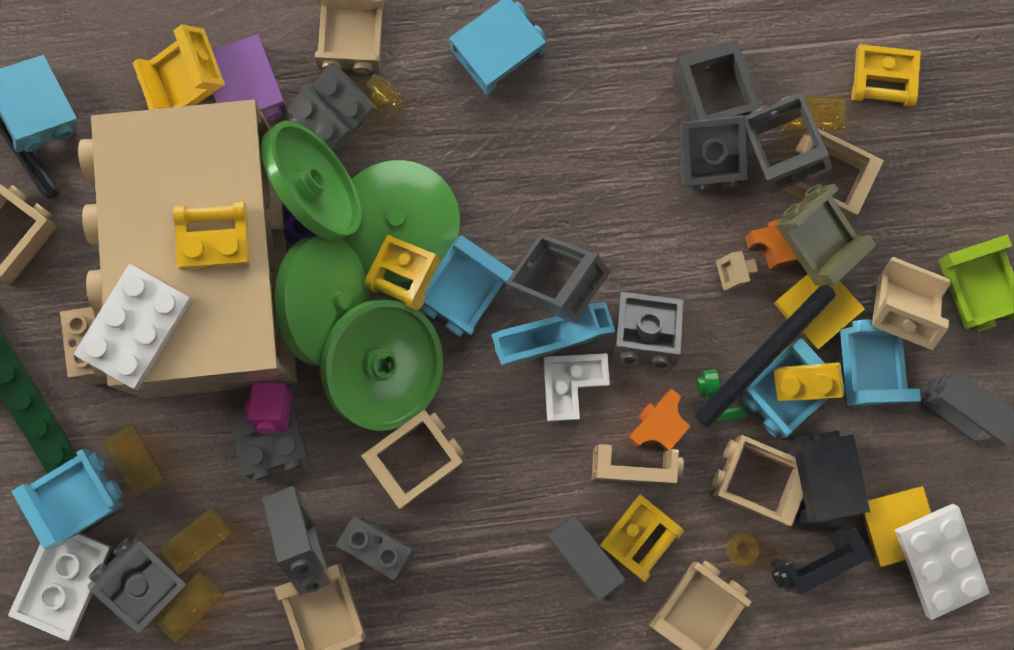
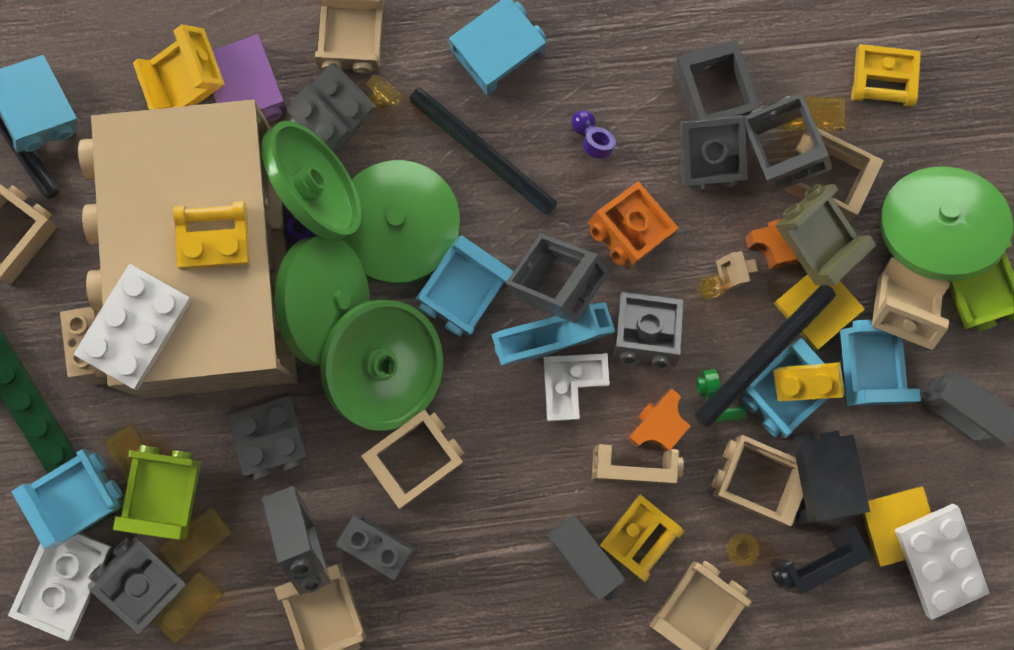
(159, 494): none -> lime panel
(269, 407): dark pink brick -> none
(406, 262): yellow plate -> none
(483, 151): none -> black axle
(597, 141): none -> dark purple plate
(631, 226): none -> orange plate
(711, 286): none -> clear yellow plate
(946, 223): none -> bright green dish

